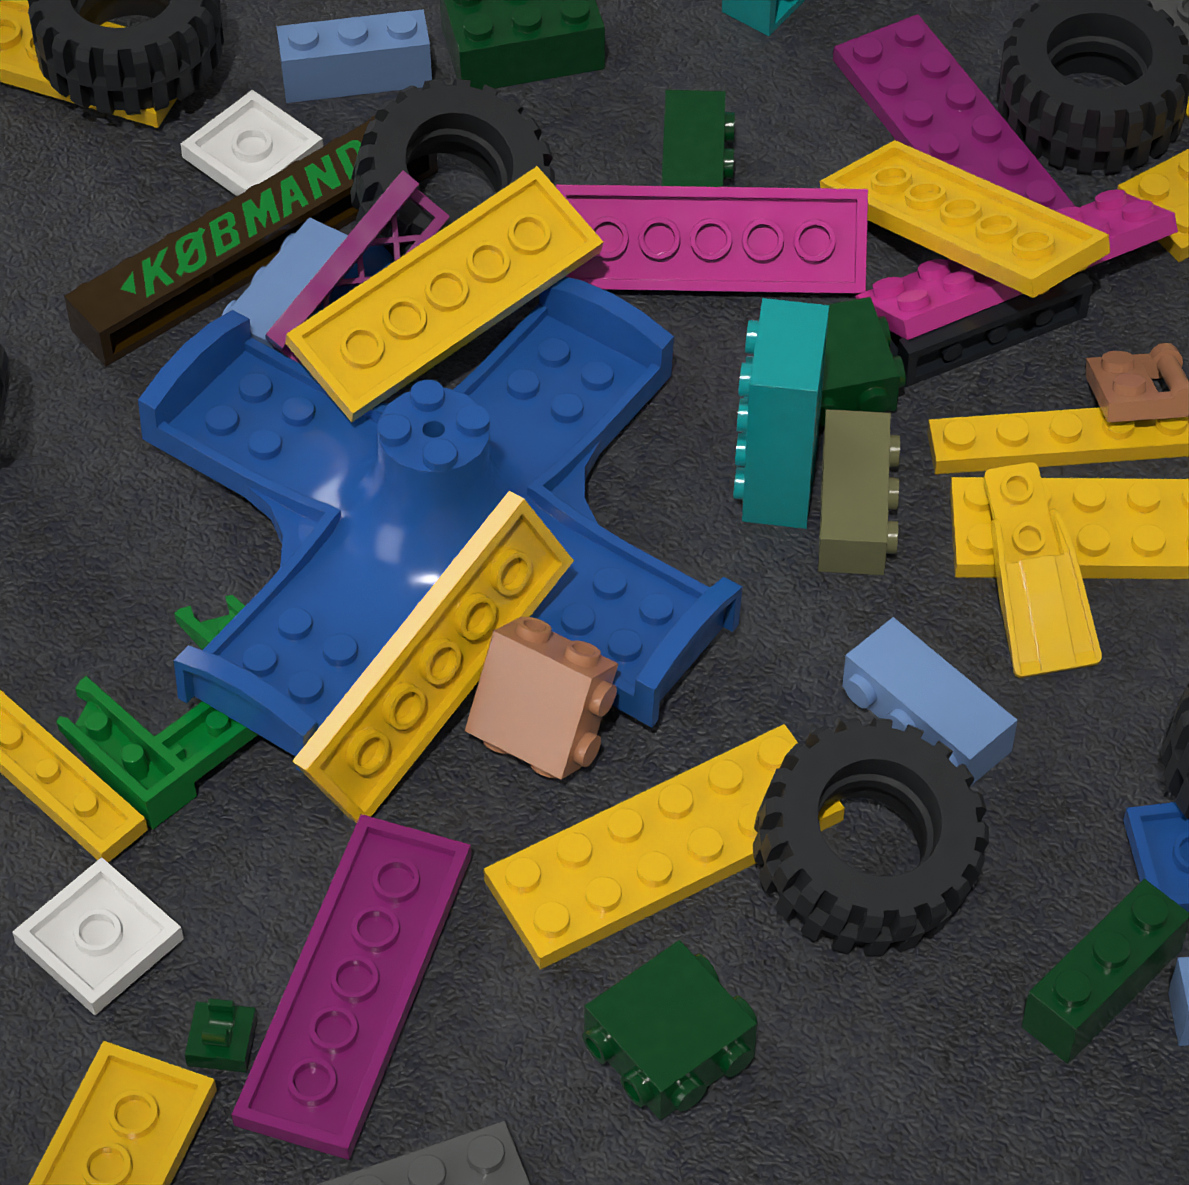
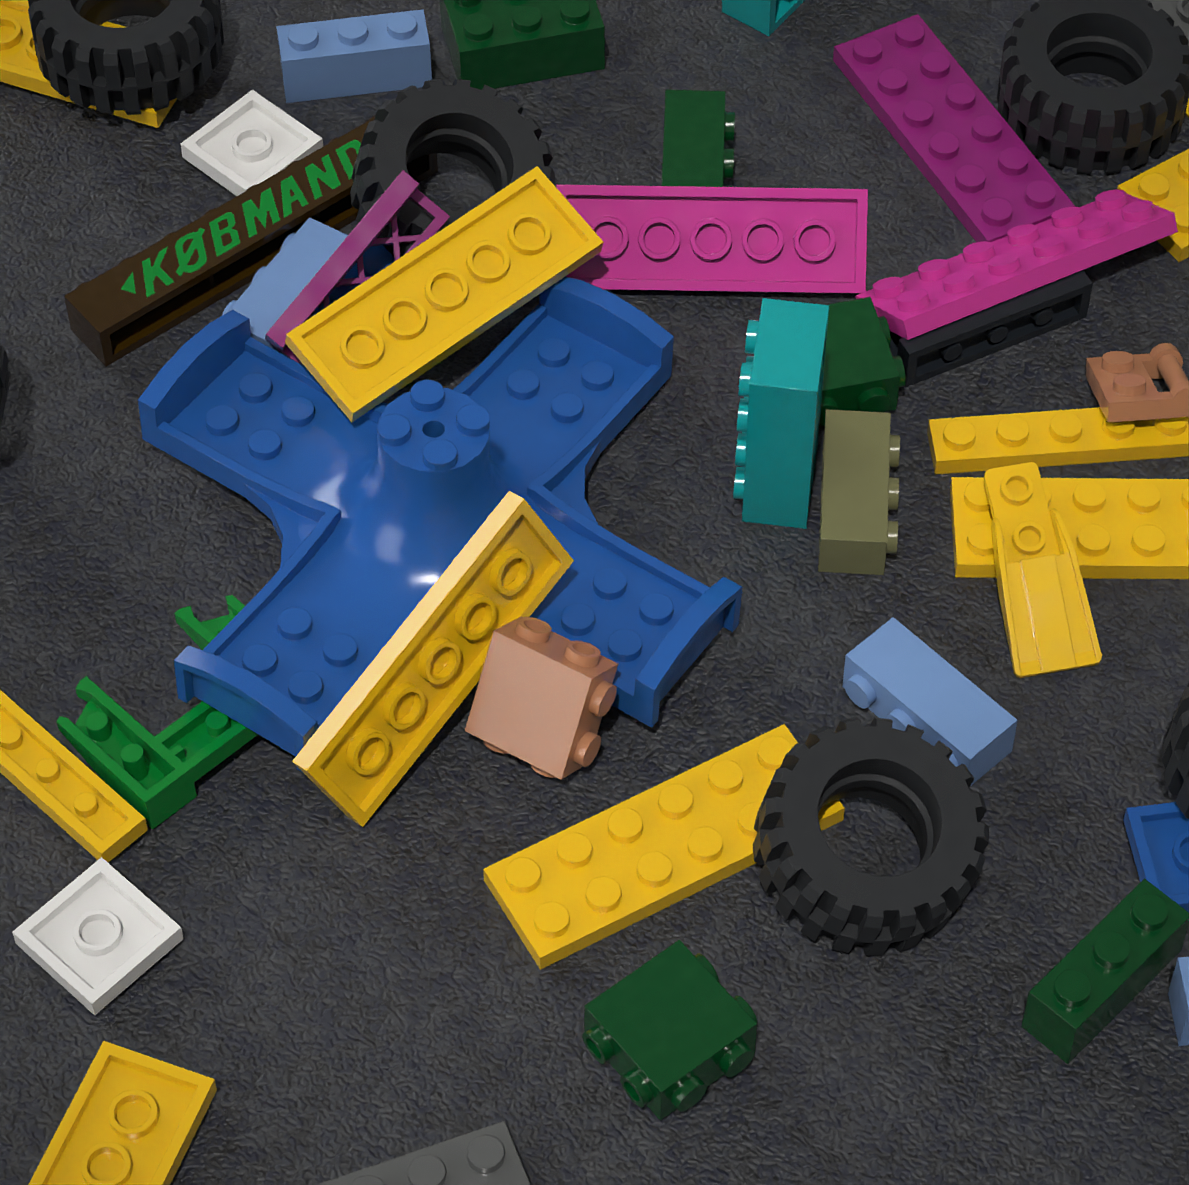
(221, 1036): dark green tile -> none
(352, 987): magenta plate -> none
(971, 219): yellow plate -> none

